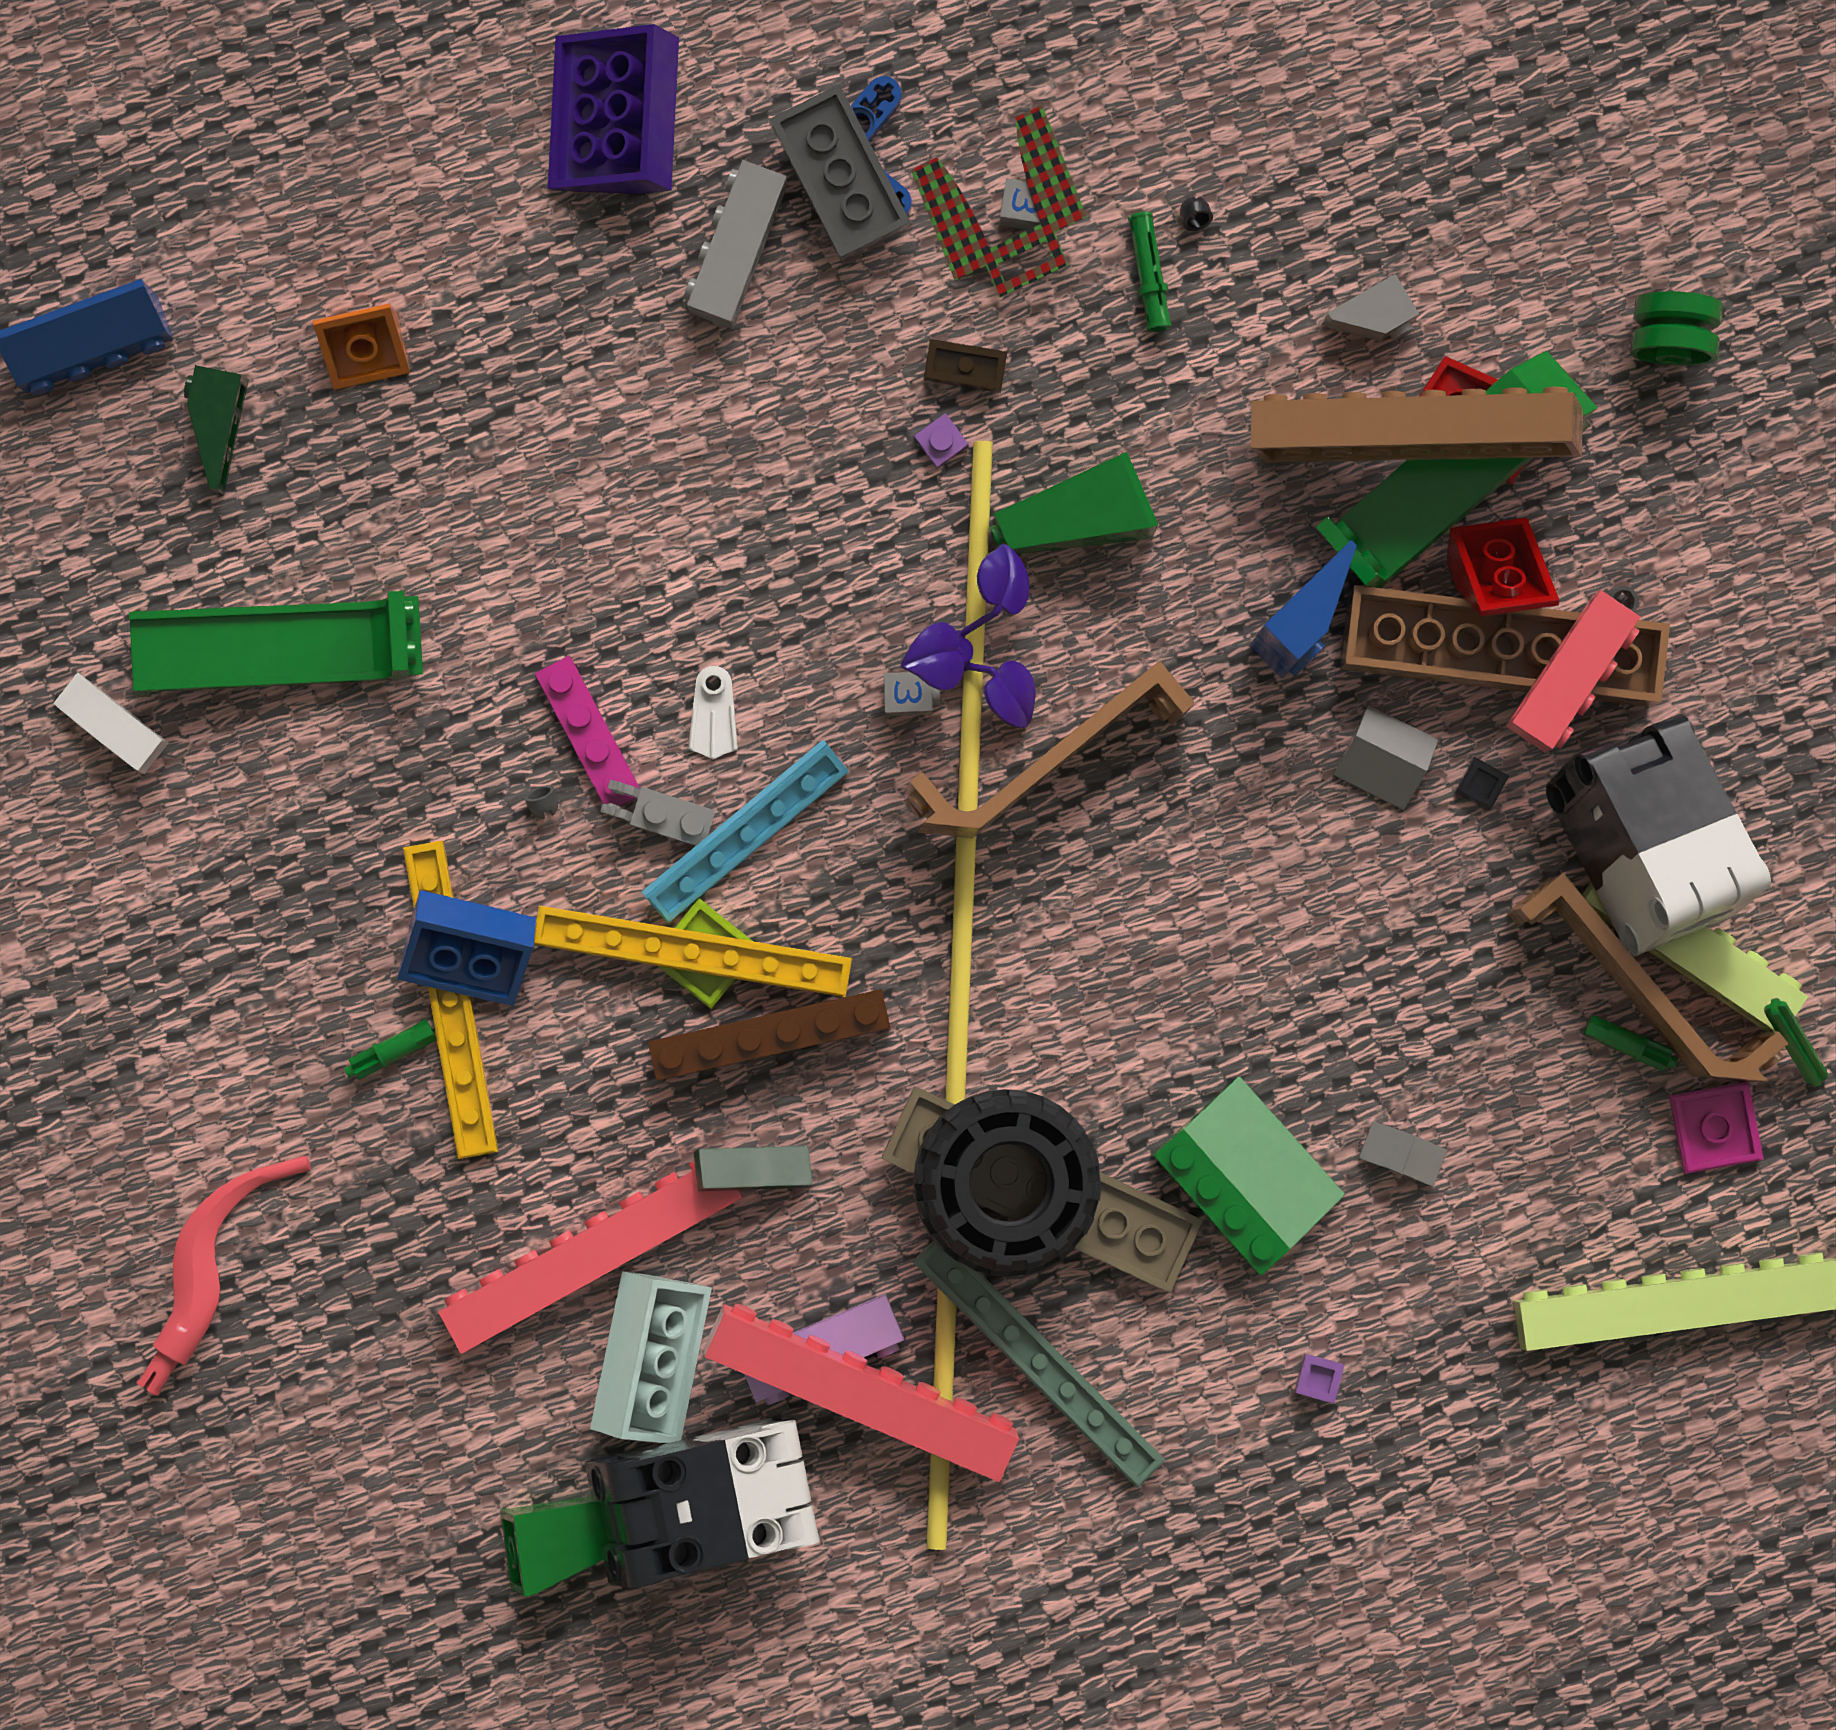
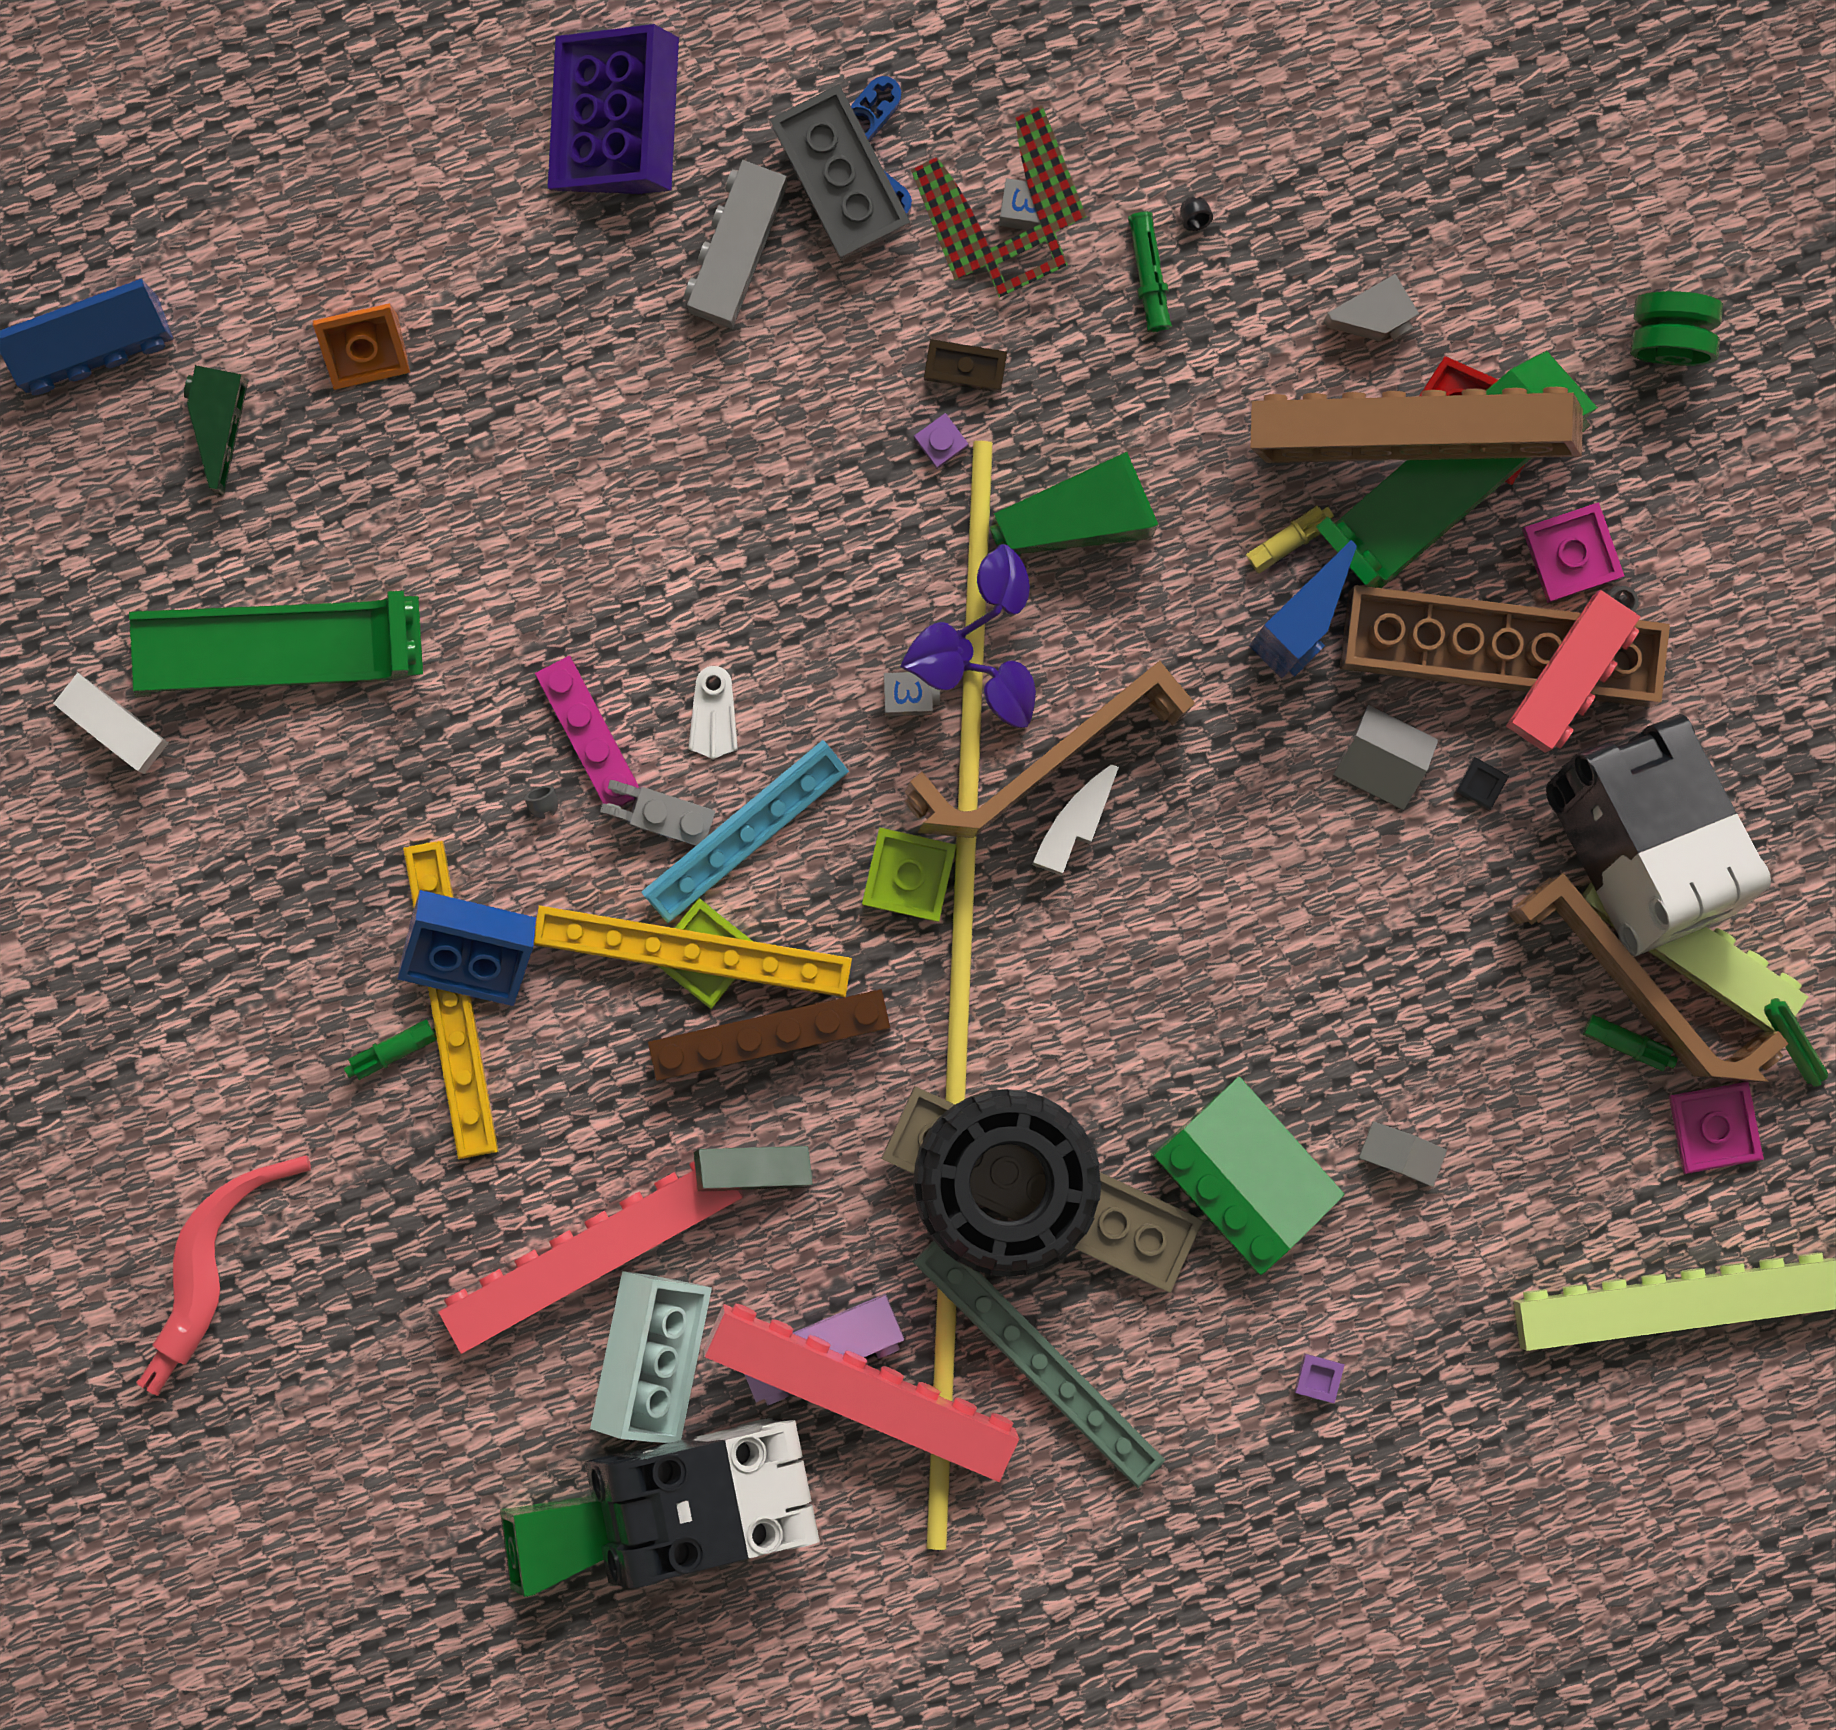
(909, 874): none -> lime plate
(1075, 821): none -> white slope
(1288, 539): none -> light yellow piece
(1500, 567): red slope -> none
(1573, 552): none -> dark pink plate

